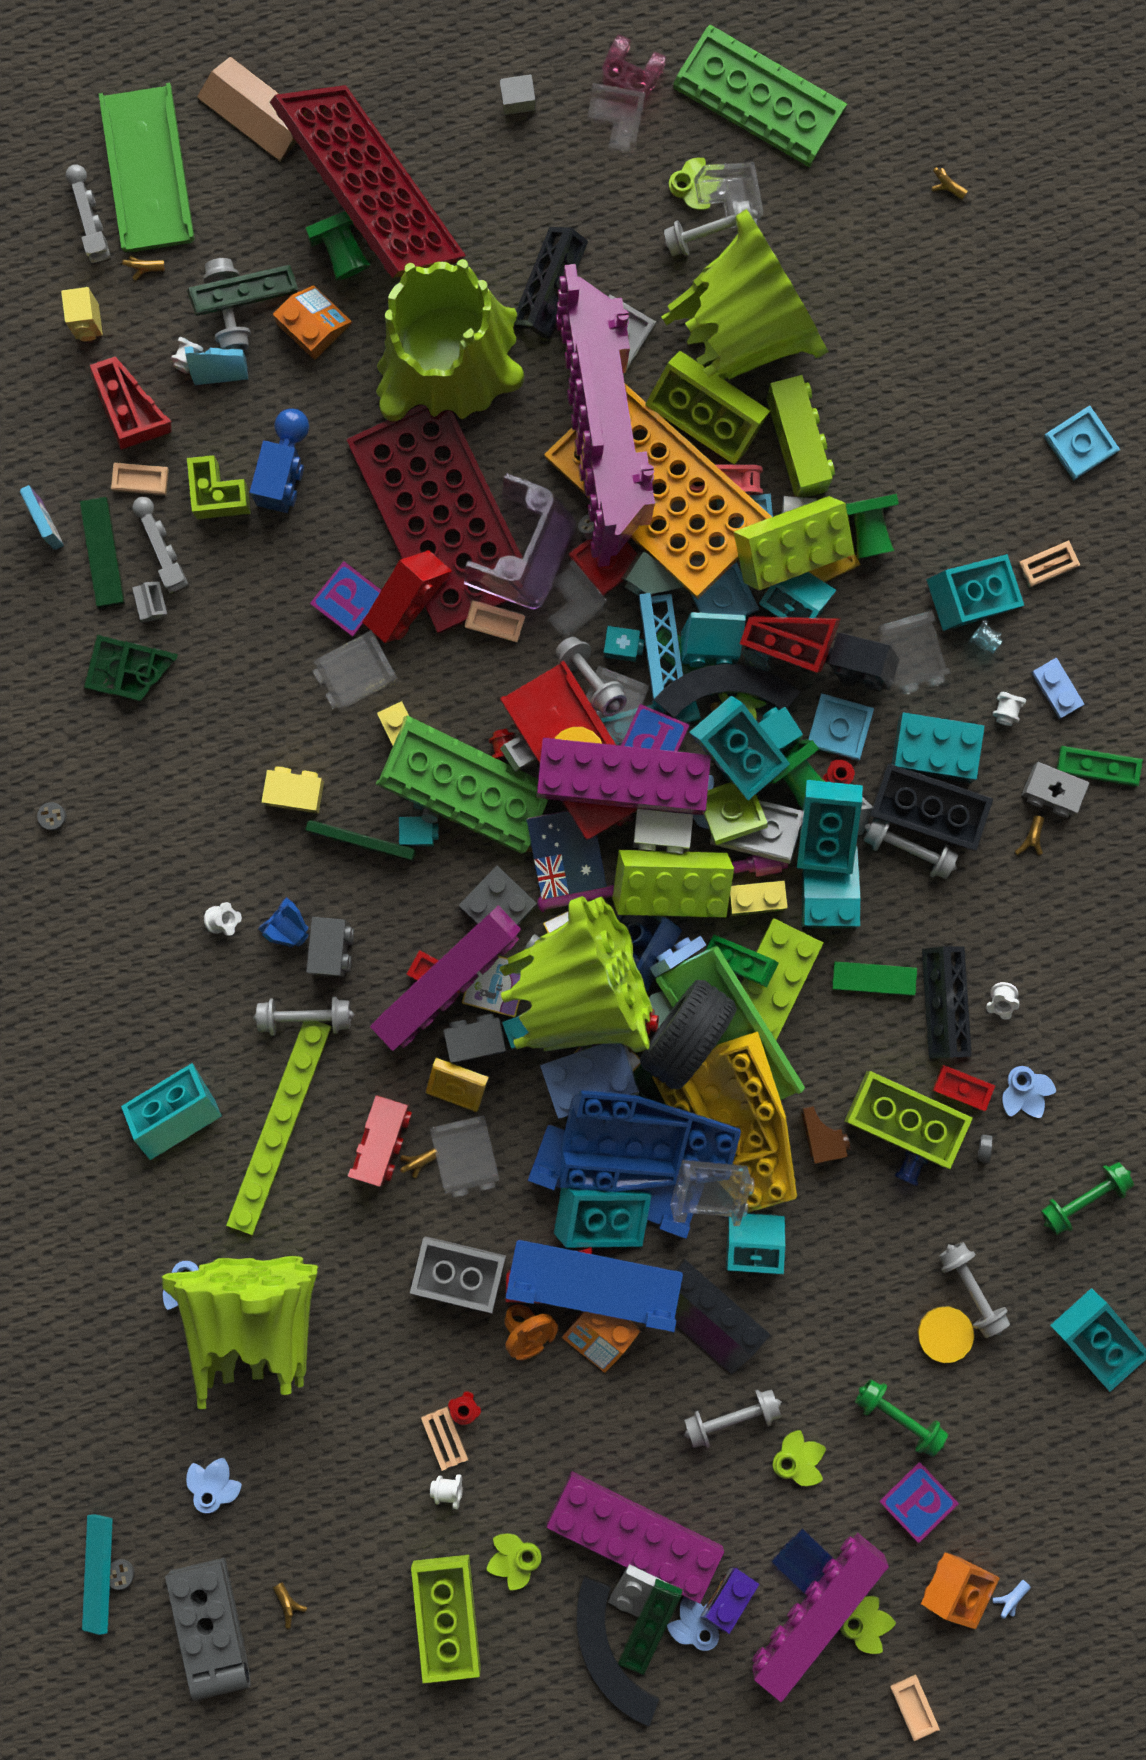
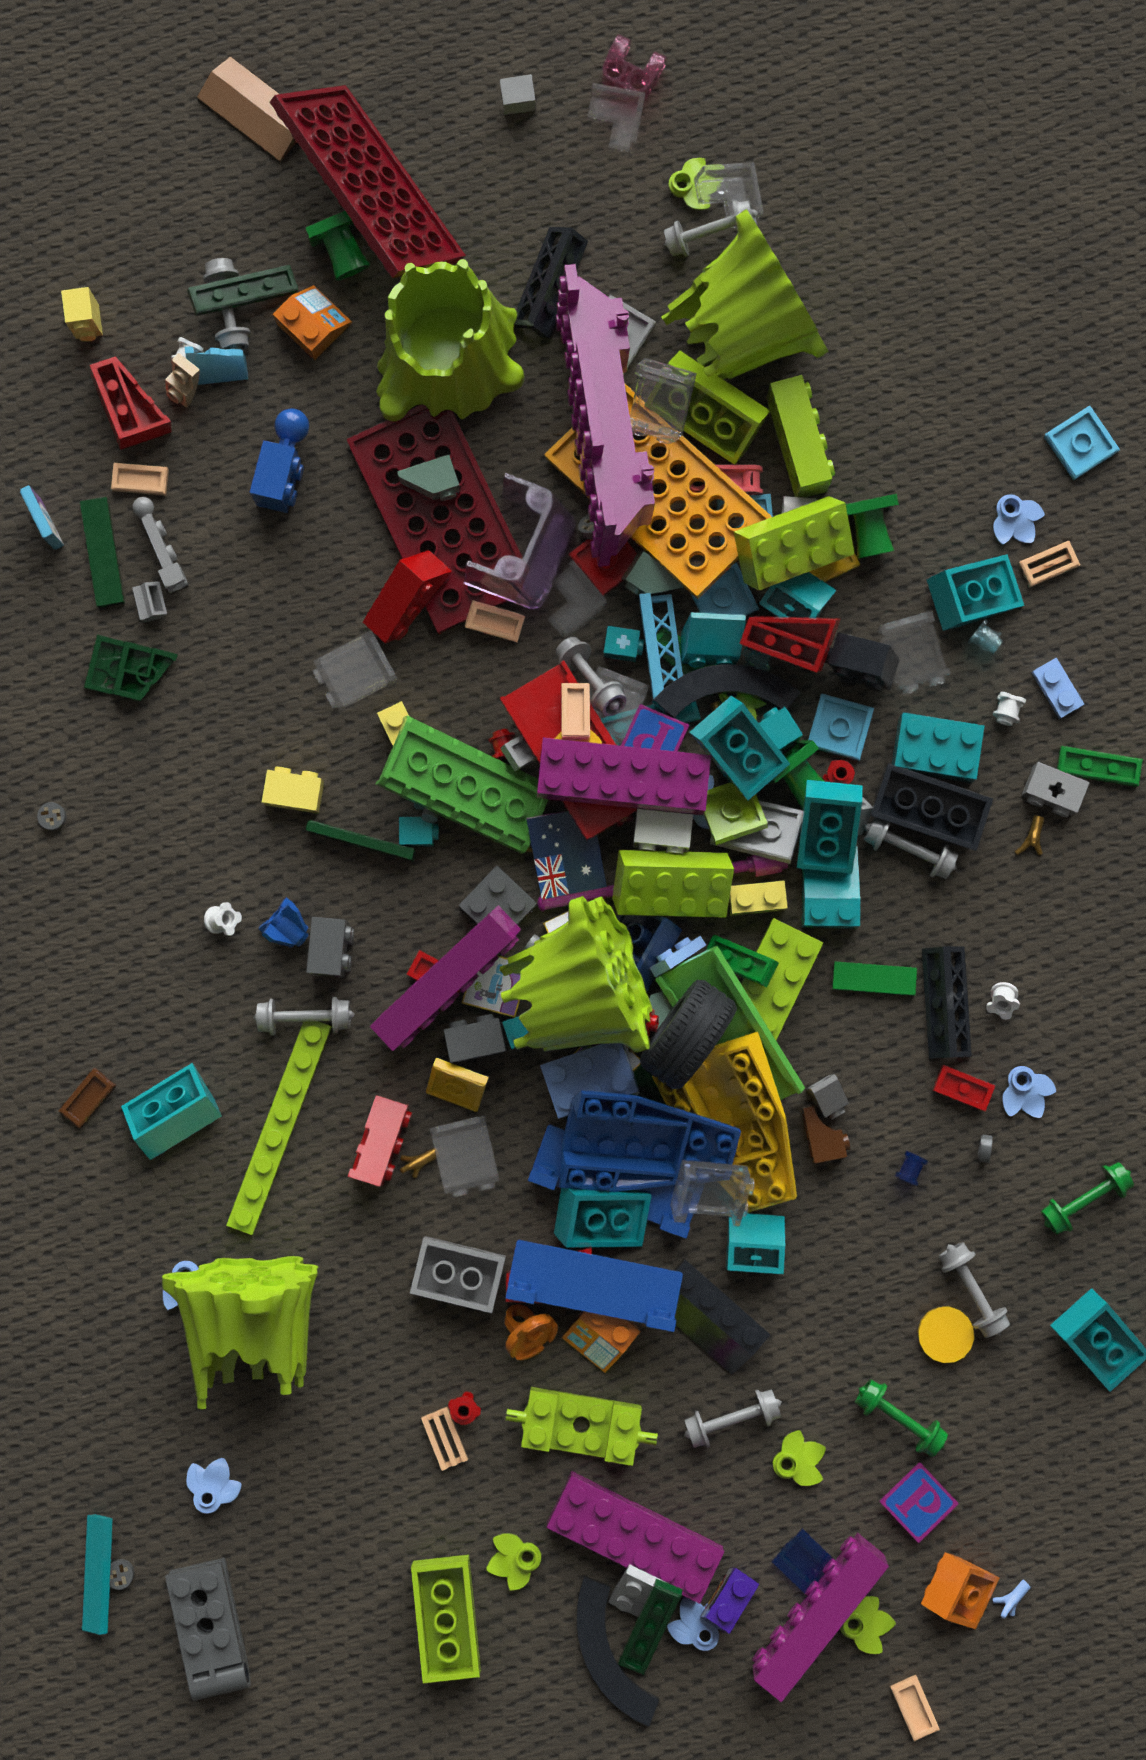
(87, 1098): none -> reddish brown tile
(94, 241): light grey plate -> none
(143, 266): pearl gold bar -> none
(146, 169): bright green ladder -> none
(182, 381): none -> tan slope
(215, 497): lime brick -> none
(287, 1603): pearl gold bar -> none
(346, 598): piece -> none
(432, 478): none -> sand green slope
(447, 1490): white brick -> none
(575, 711): none -> light nougat tile
(612, 1429): none -> lime brick
(661, 400): none -> clear panel
(759, 95): bright green ladder -> none
(828, 1096): none -> light grey slope
(908, 1119): lime brick -> none
(948, 184): pearl gold bar -> none
(1019, 523): none -> light blue plate

